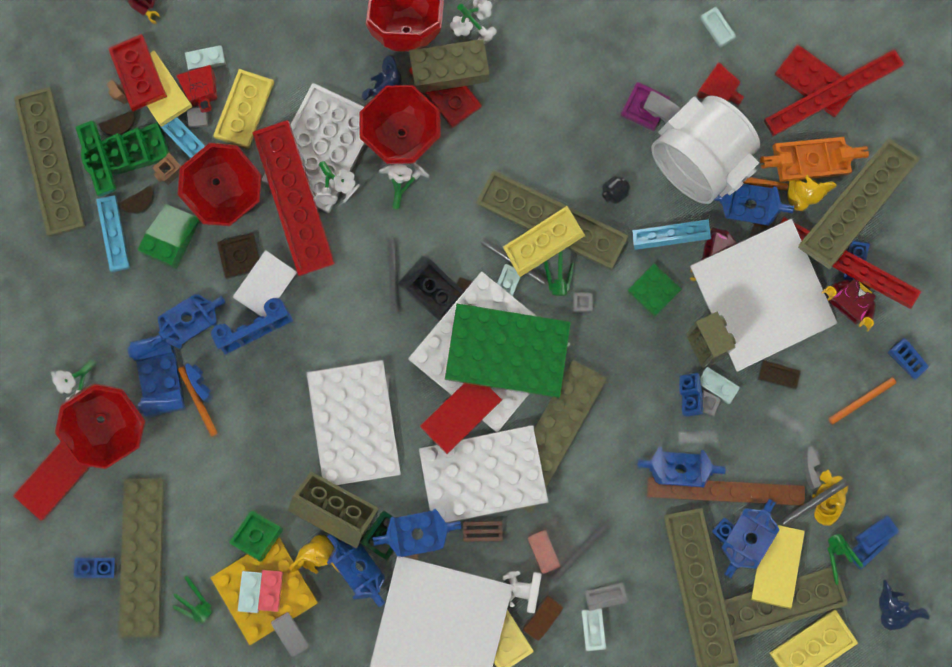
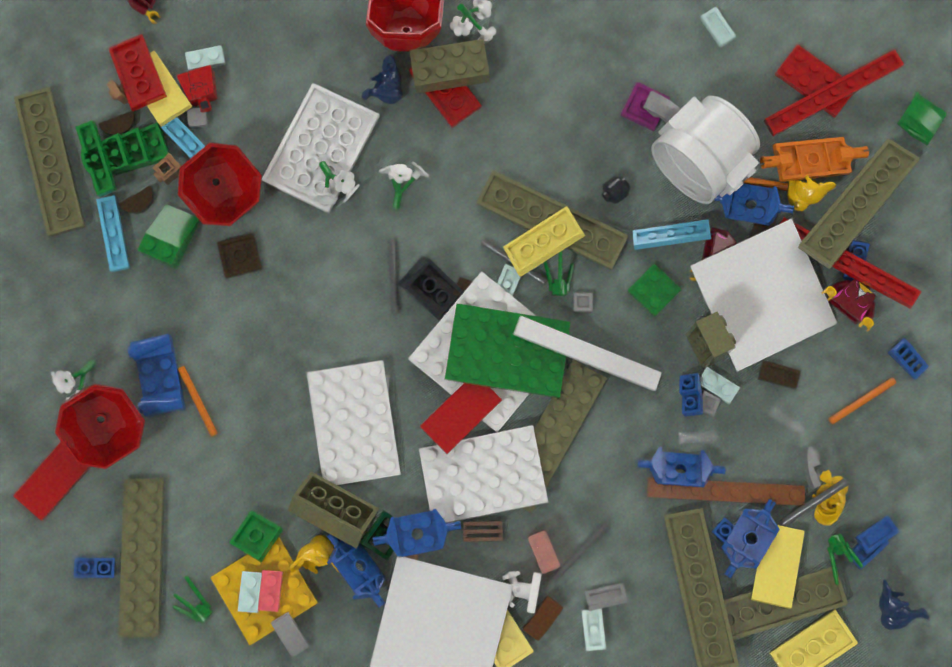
(176, 331): blue plate -> none
(195, 377): blue slope -> none
(229, 341): blue piece -> none
(243, 109): light yellow tile -> none
(264, 282): white tile -> none
(293, 198): red plate -> none
(398, 110): red rock -> none
(587, 353): none -> white tile
(721, 84): red torso -> none
(921, 119): none -> green slope

